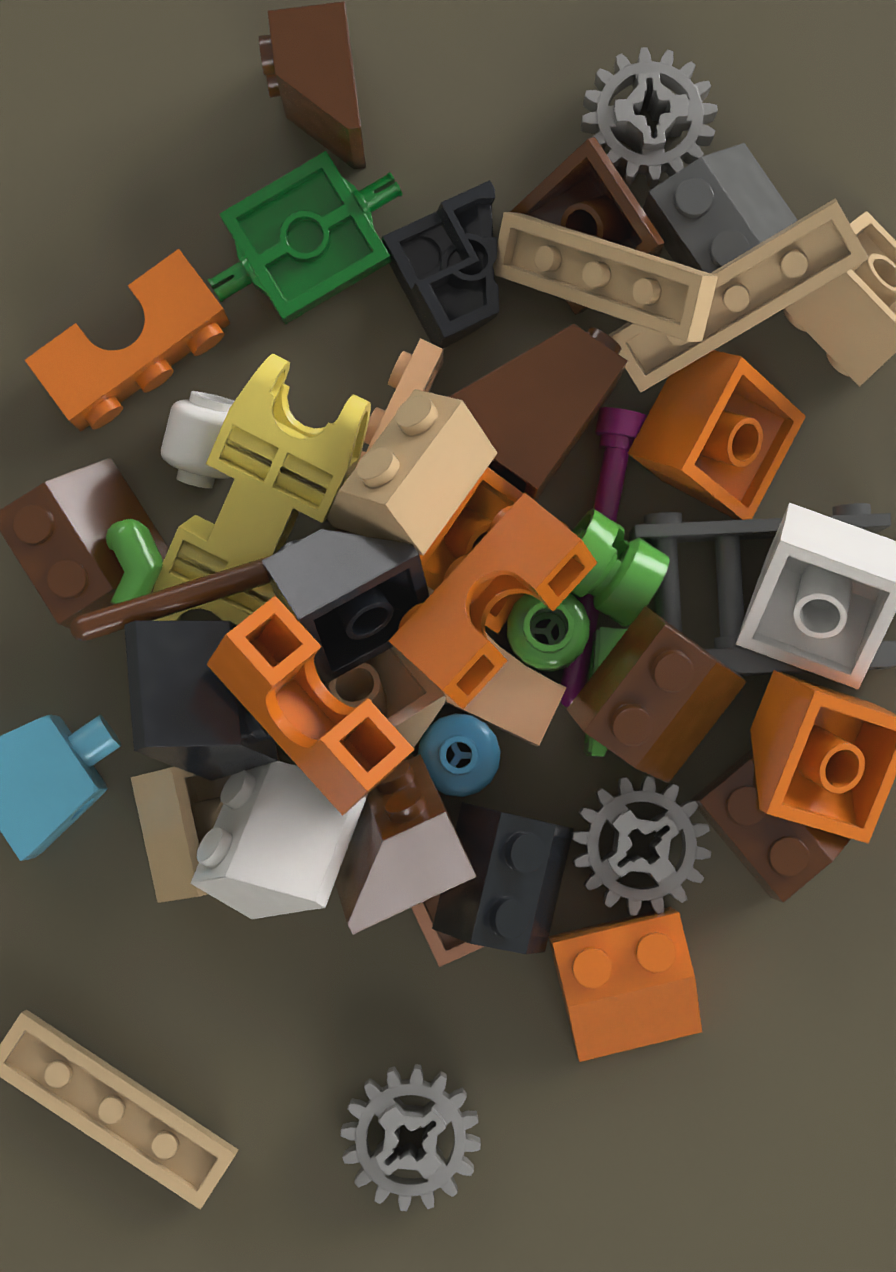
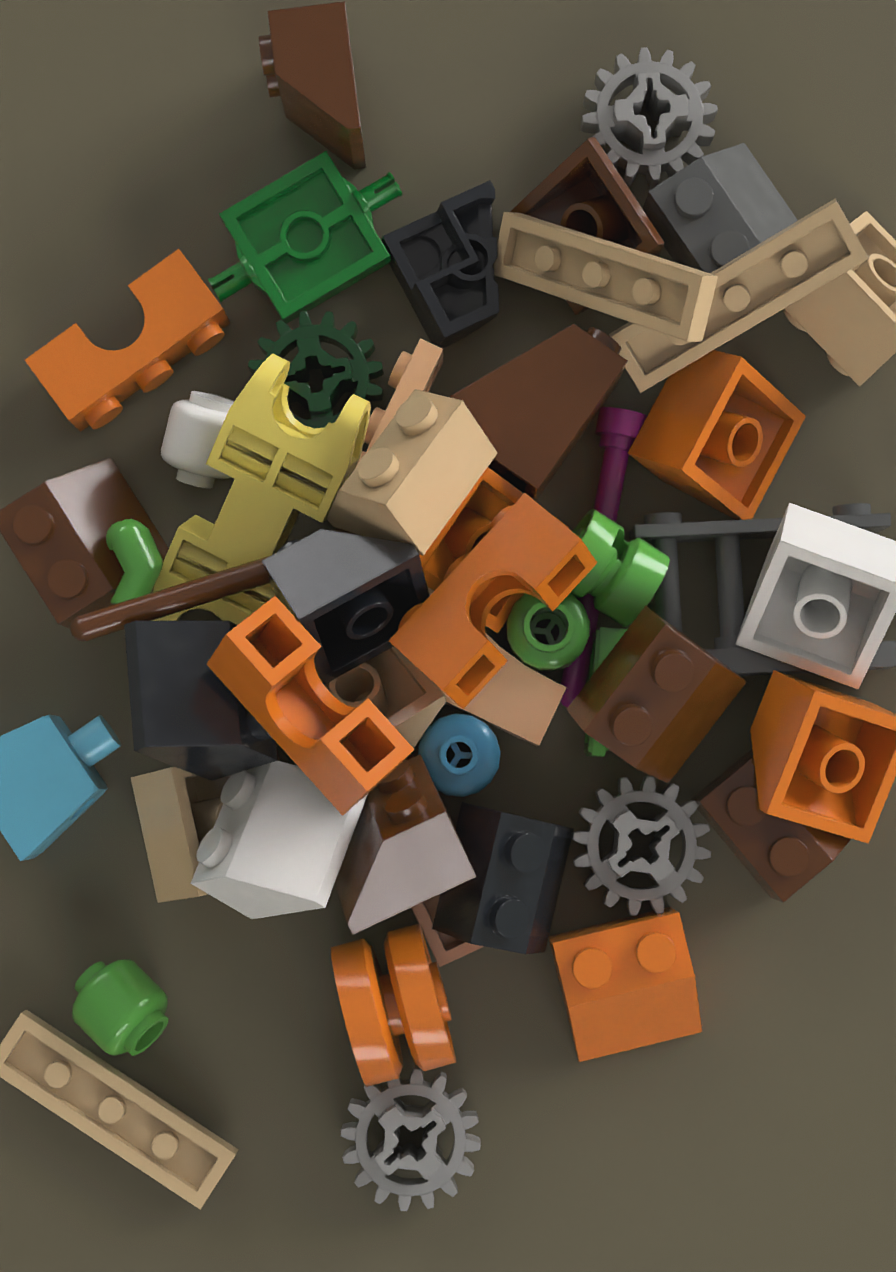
(120, 1007): none -> bright green head
(341, 373): none -> dark green gear
(384, 1006): none -> orange wheel

